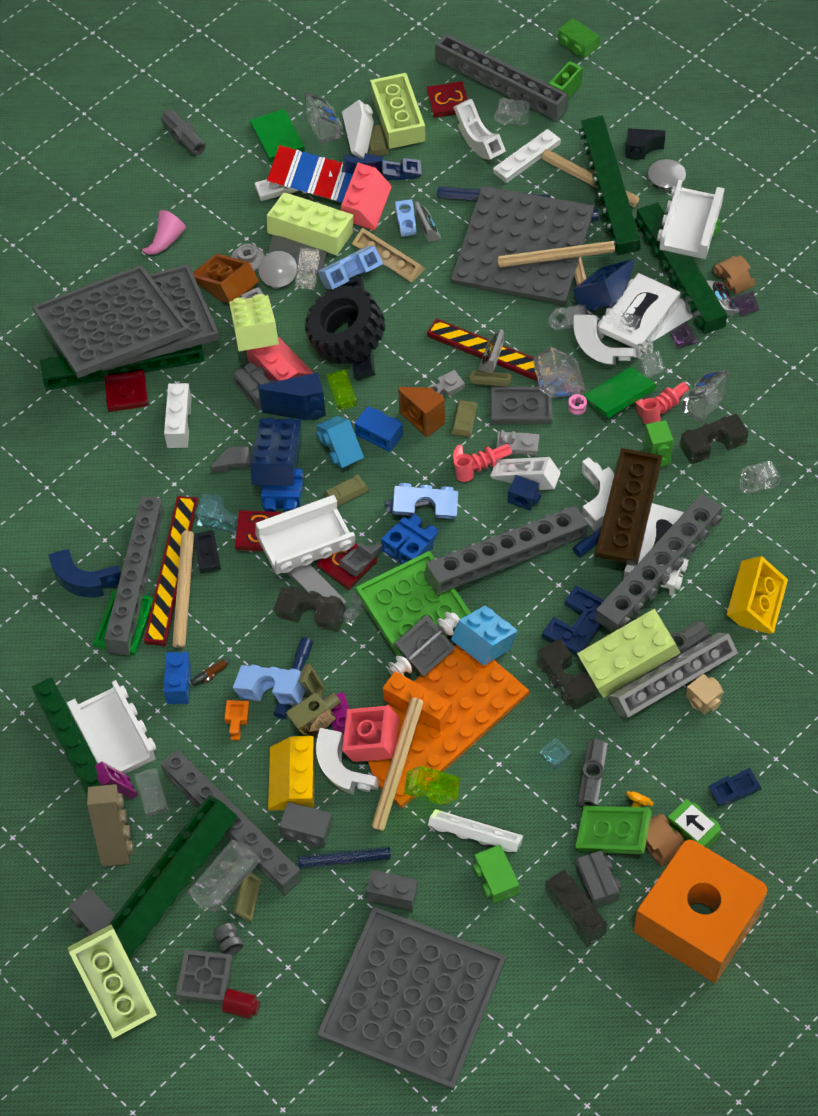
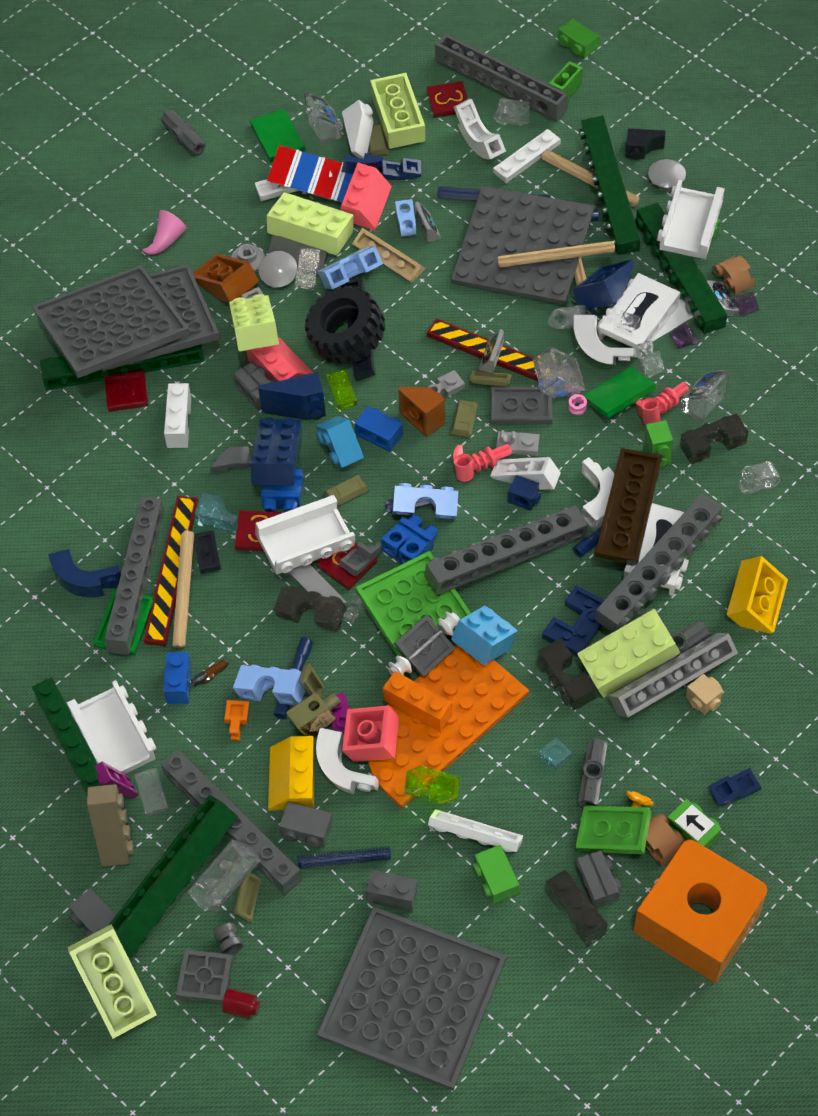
(397, 764): tan axle -> none

